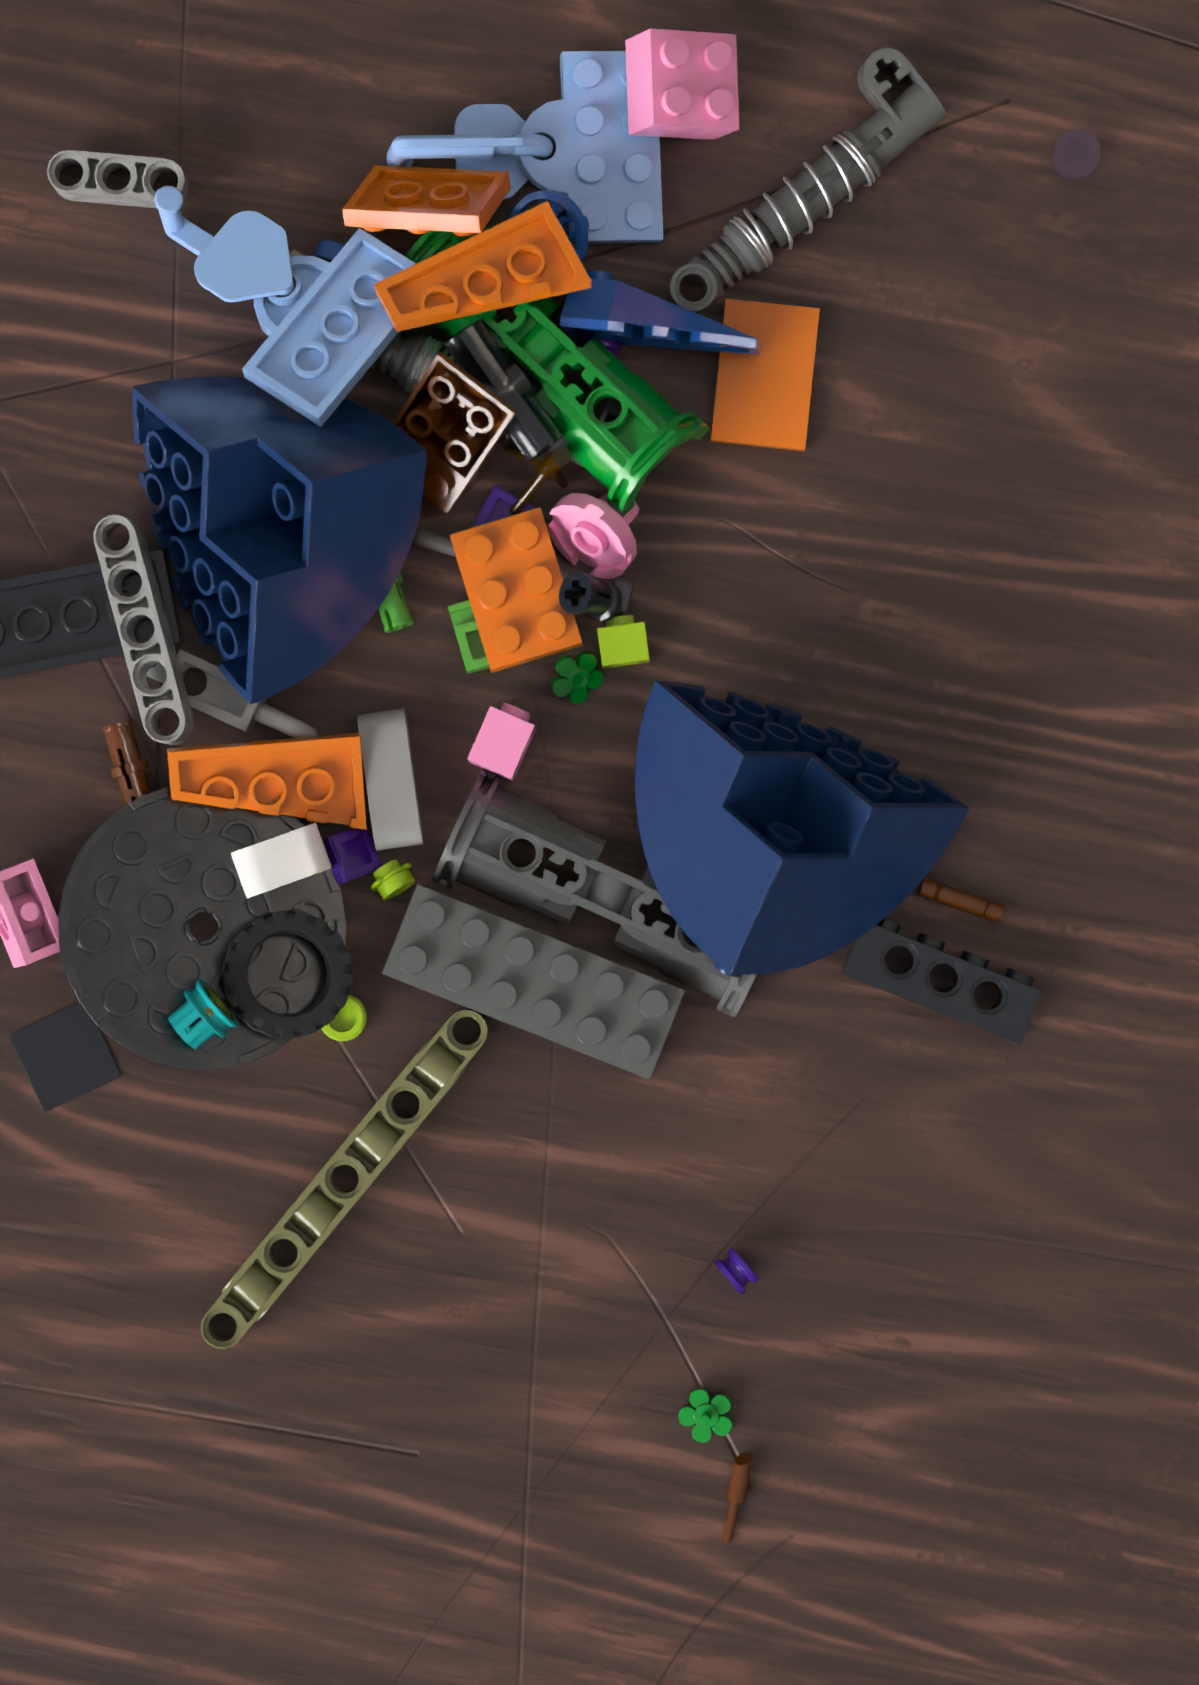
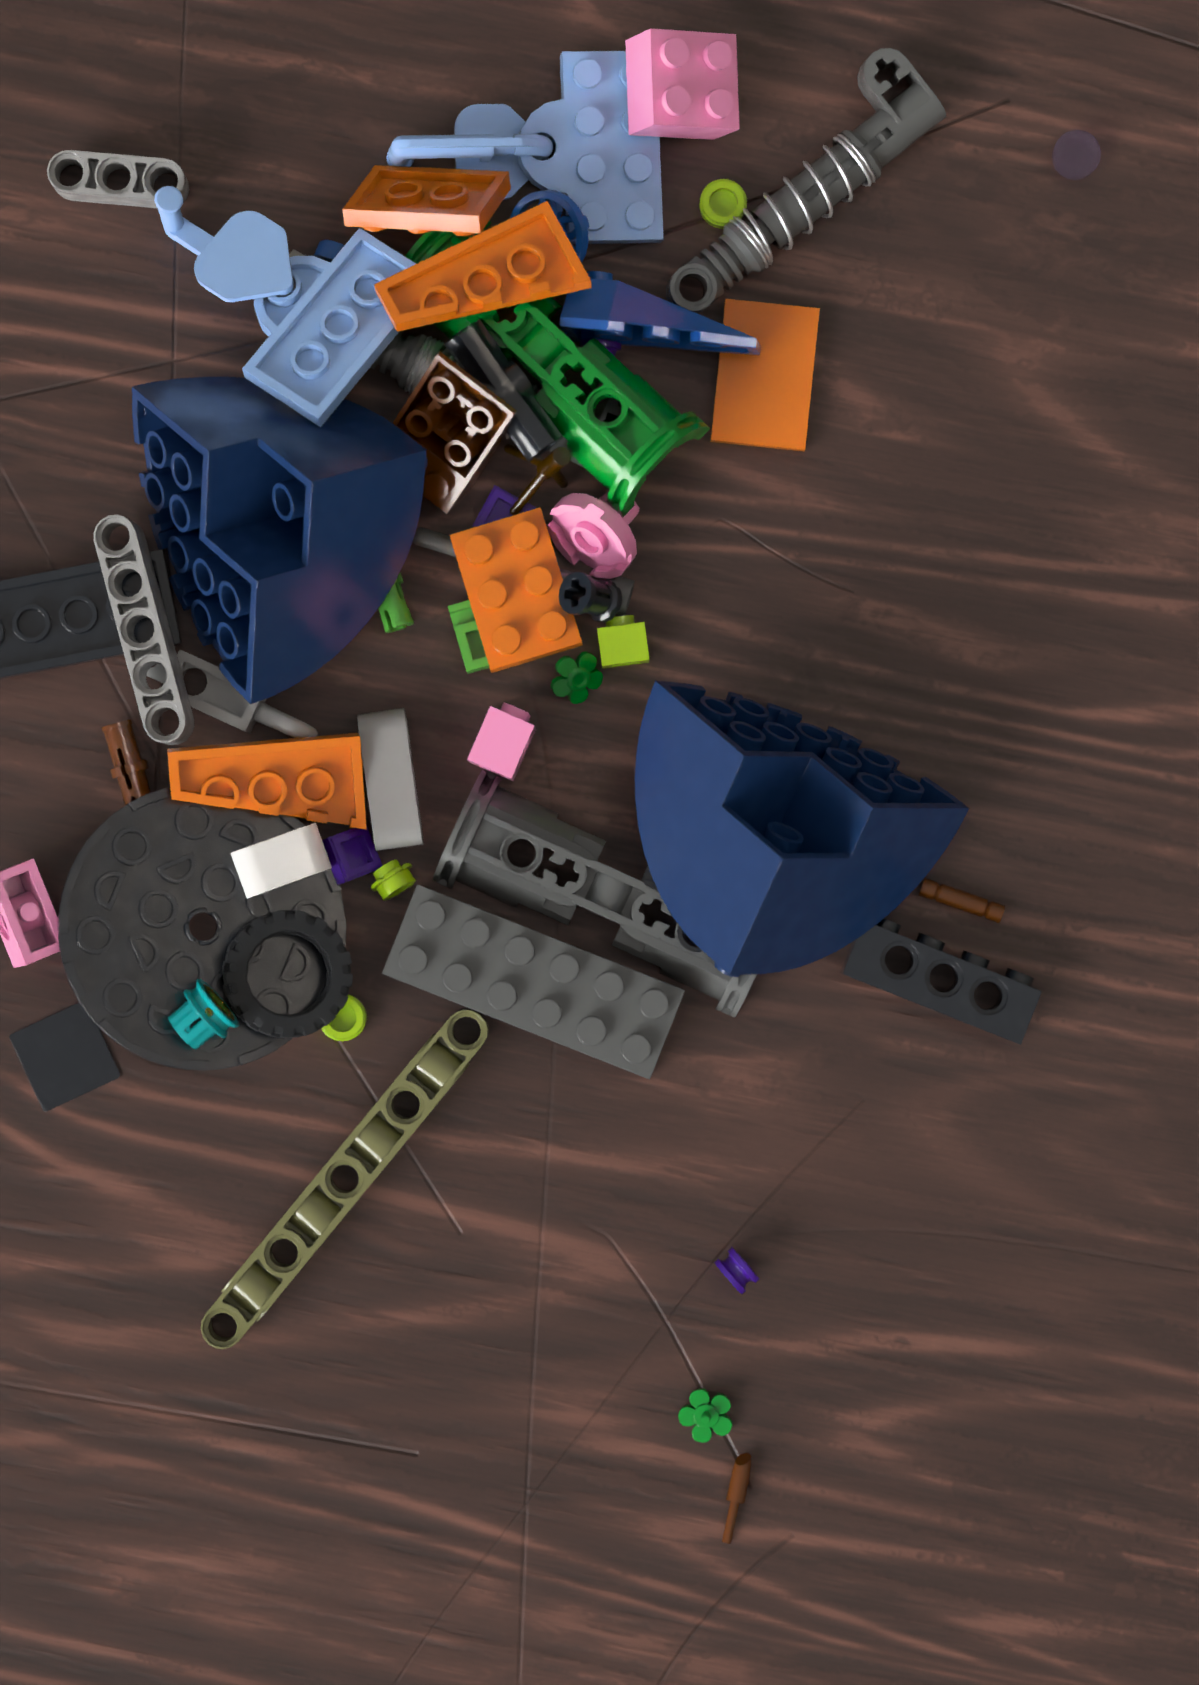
(721, 202): none -> lime tile

